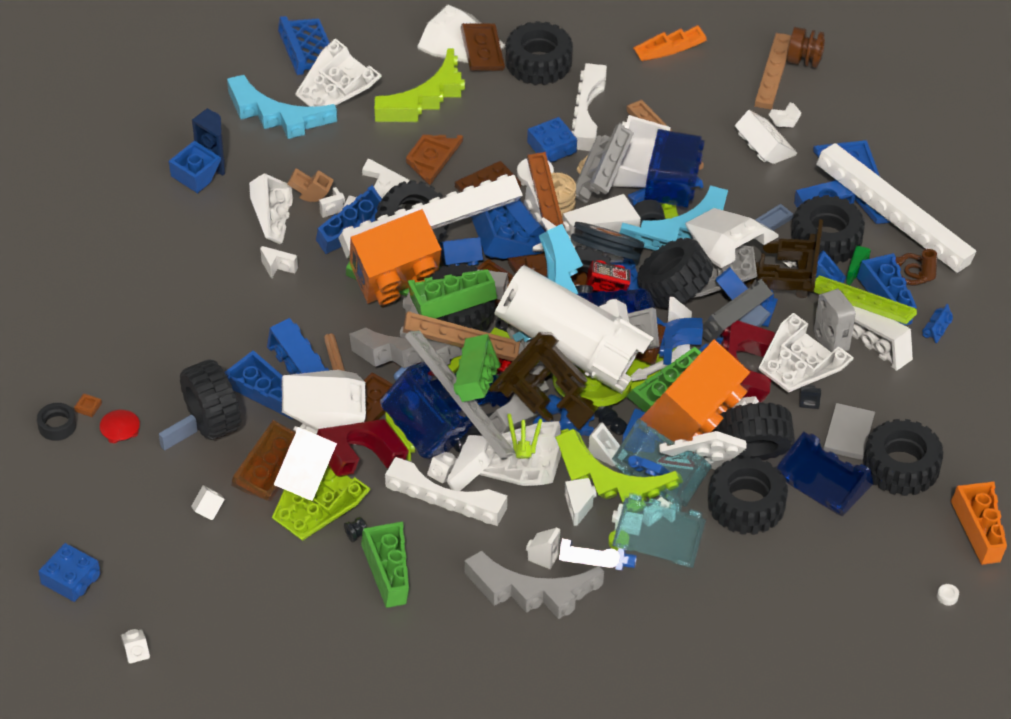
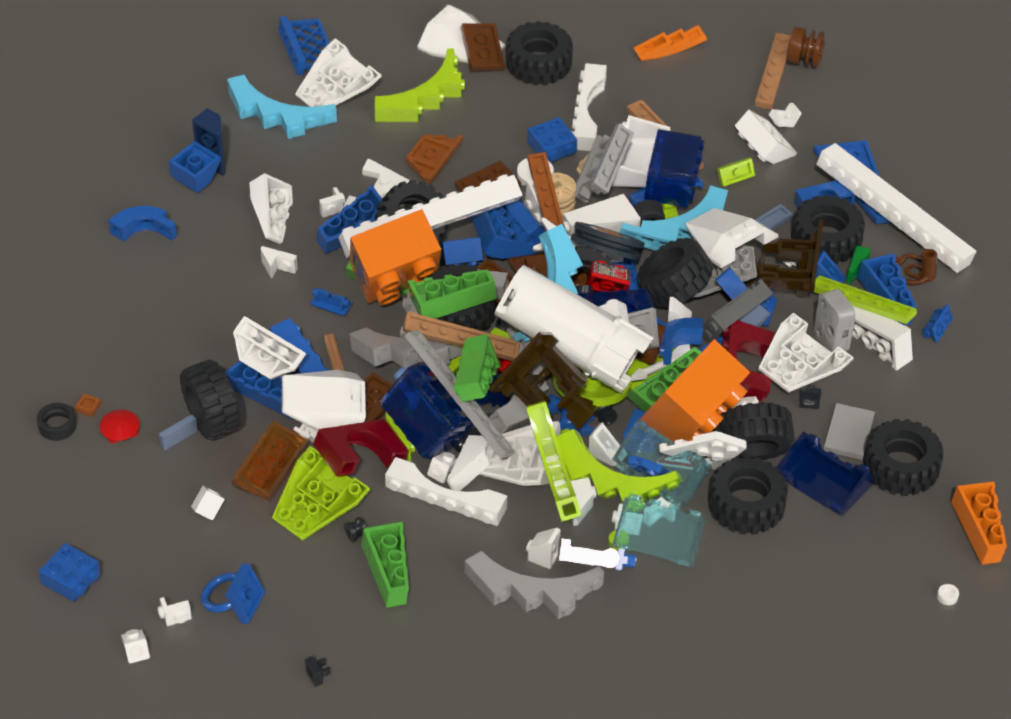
(139, 219): none -> blue arch
(174, 613): none -> white bracket
(242, 595): none -> blue tile
(265, 350): none -> white wedge
(305, 464): tile -> none
(310, 188): medium nougat brick -> none
(314, 670): none -> black tile
(332, 303): none -> blue hinge
(524, 449): lime plant -> none
(553, 461): none -> lime arch
(618, 426): black hinge -> none
(735, 172): none -> lime plate

